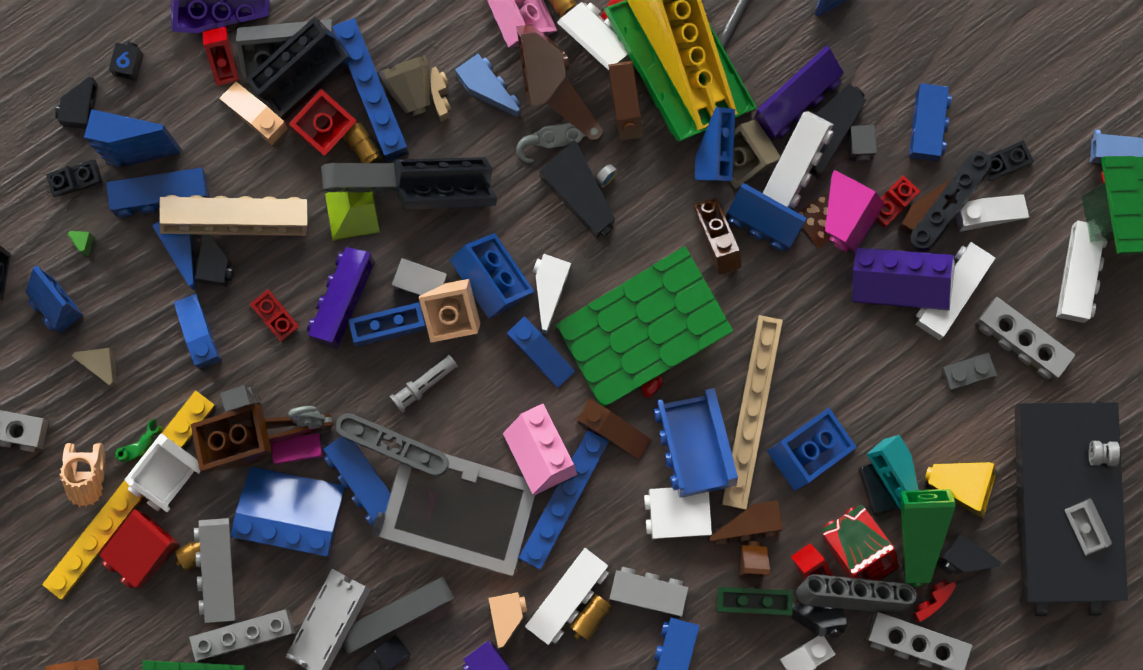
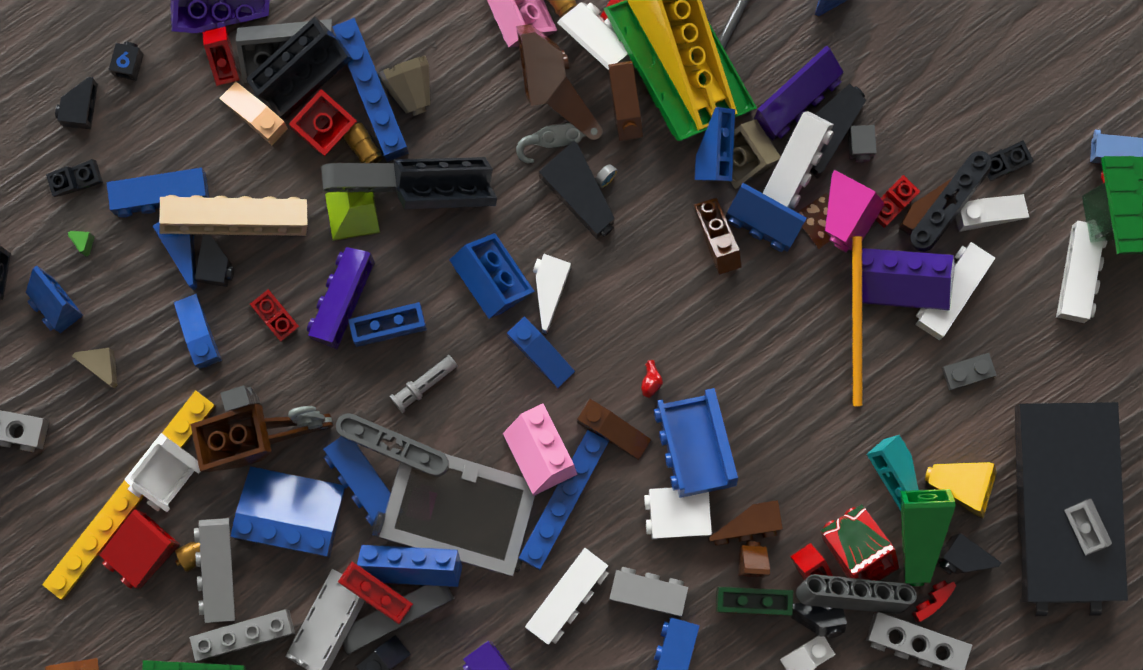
(83, 487): light nougat piece -> none
(128, 139): blue slope -> none
(139, 448): green arm -> none
(297, 449): dark pink slope -> none
(375, 592): none -> red tile
(411, 565): none -> blue brick
(417, 278): light grey panel -> none
(438, 87): tan slope -> none
(450, 311): light nougat slope -> none
(482, 84): medium blue slope -> none
(506, 615): light nougat slope -> none
(589, 619): pearl gold piece -> none
(644, 327): green piece -> none
(753, 409): tan plate -> none
(811, 449): blue slope -> none
(857, 318): none -> light orange piece
(876, 491): black slope -> none
(929, 122): blue brick -> none
(1058, 355): light grey brick -> none
(1104, 453): light grey wheel -> none

